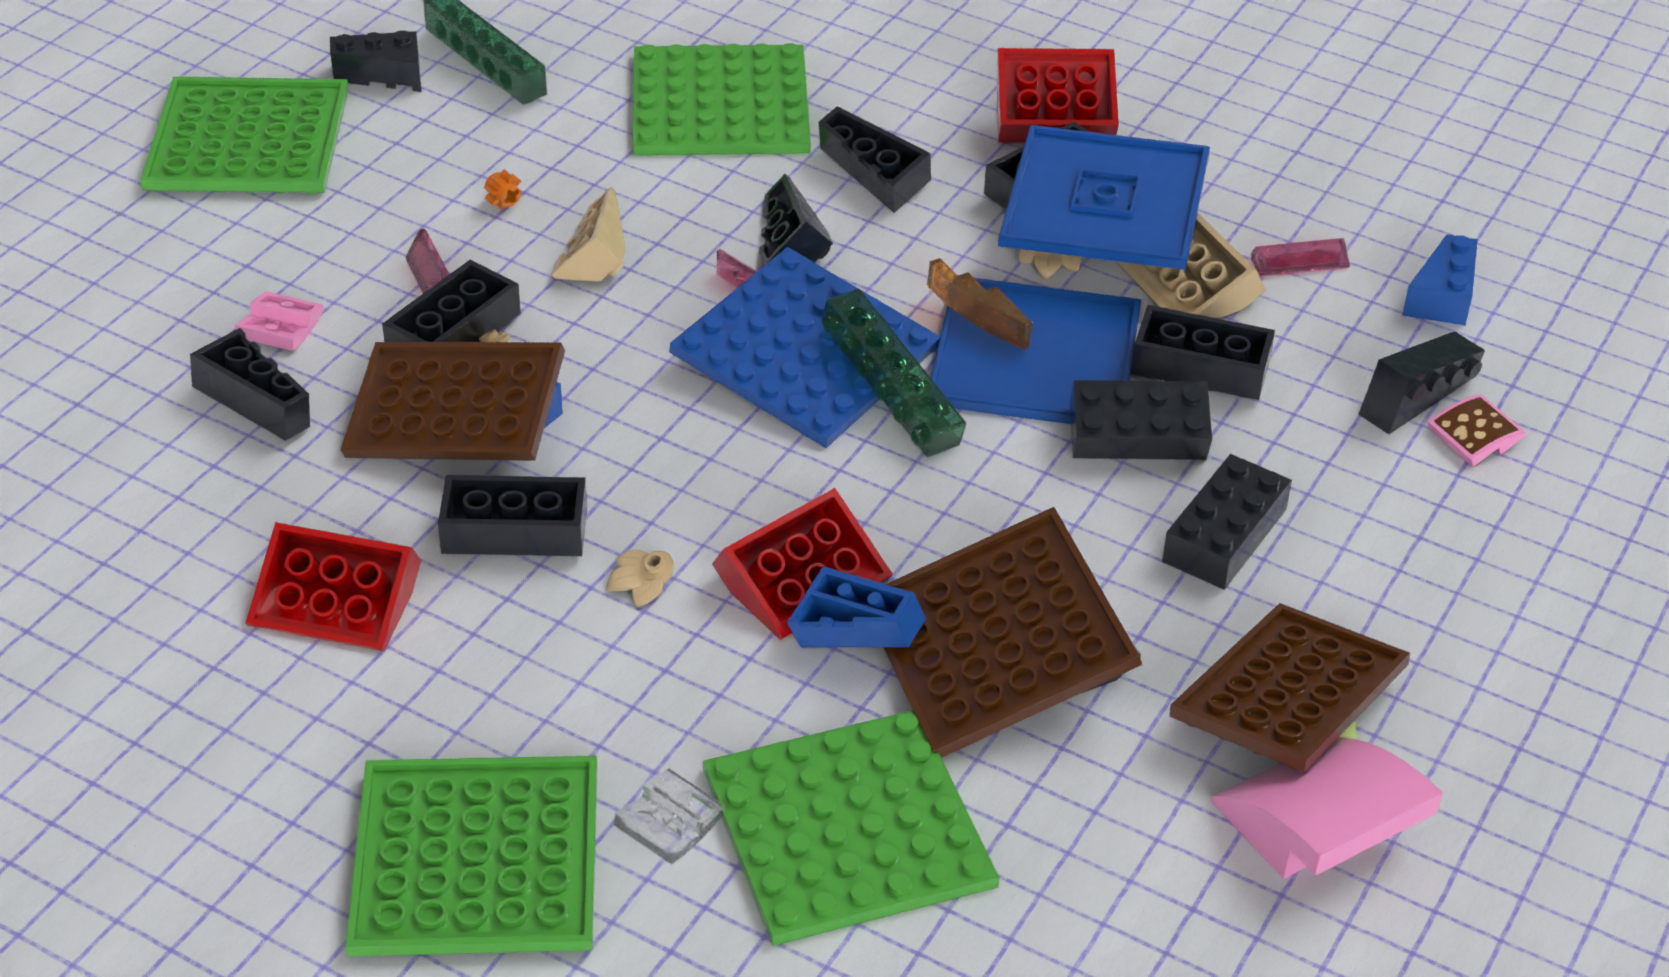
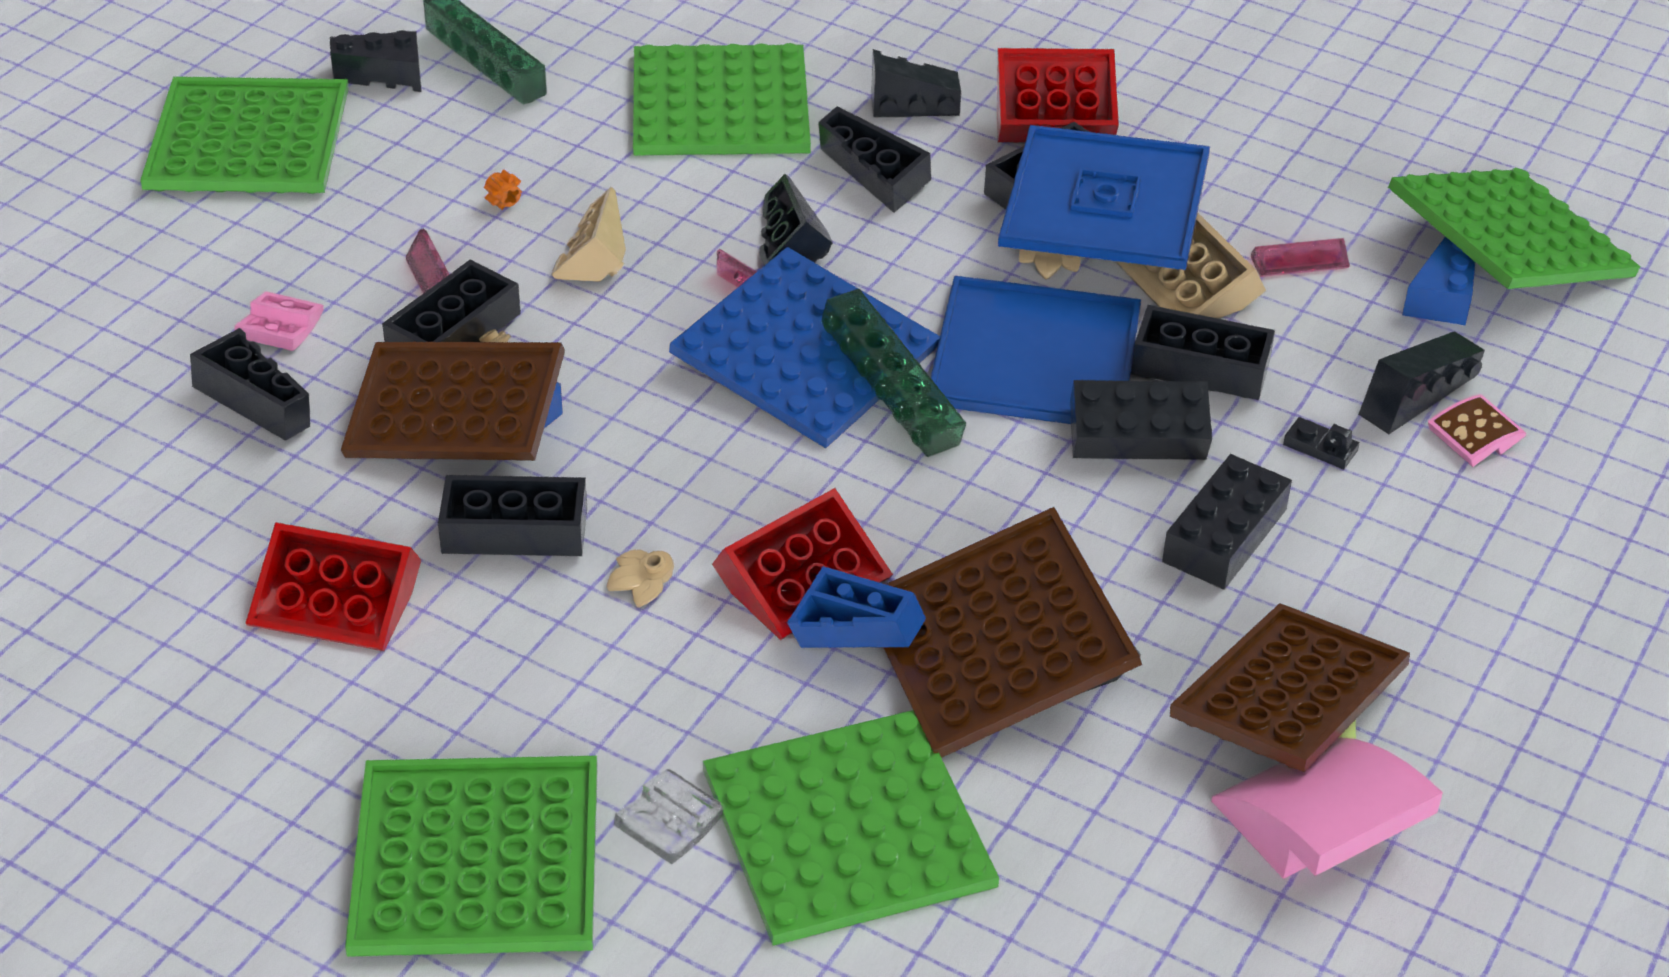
(912, 89): none -> black wedge
(982, 307): clear orange slope -> none
(1317, 441): none -> black hinge
(1514, 228): none -> bright green plate

